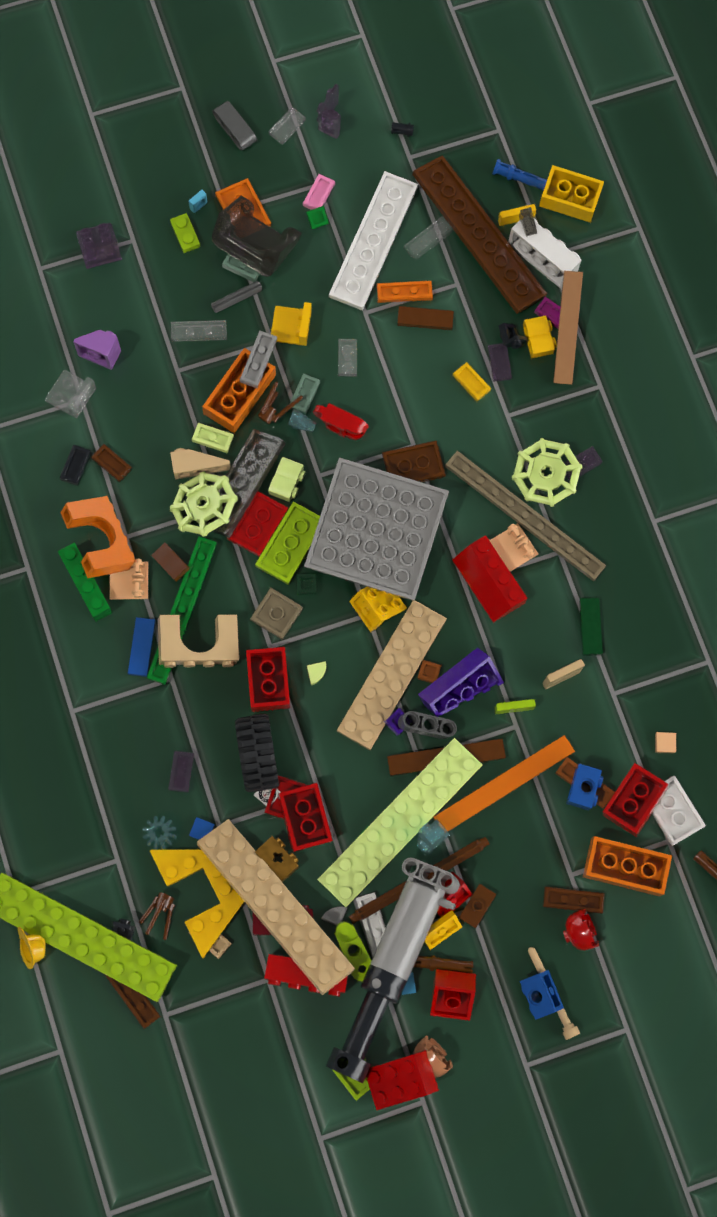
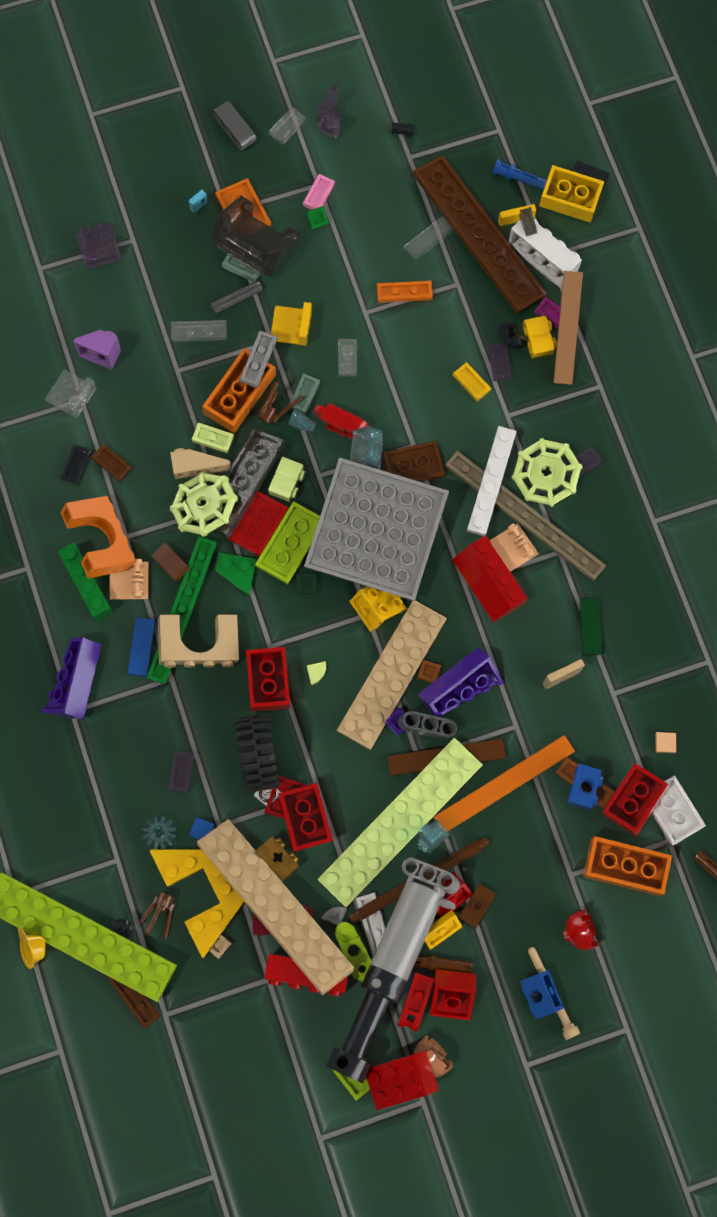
(74, 680): none -> dark purple wedge
(185, 233): lime plate -> none
(237, 570): none -> green wing
(276, 613): dark tan tile -> none
(367, 447): none -> clear light blue slope
(373, 241): white plate -> none
(416, 1001): none -> red plate
(425, 318): reddish brown tile -> none
(491, 481): none -> white plate
(515, 706): lime tile -> none
(573, 900): reddish brown tile -> none
(591, 171): none -> black tile

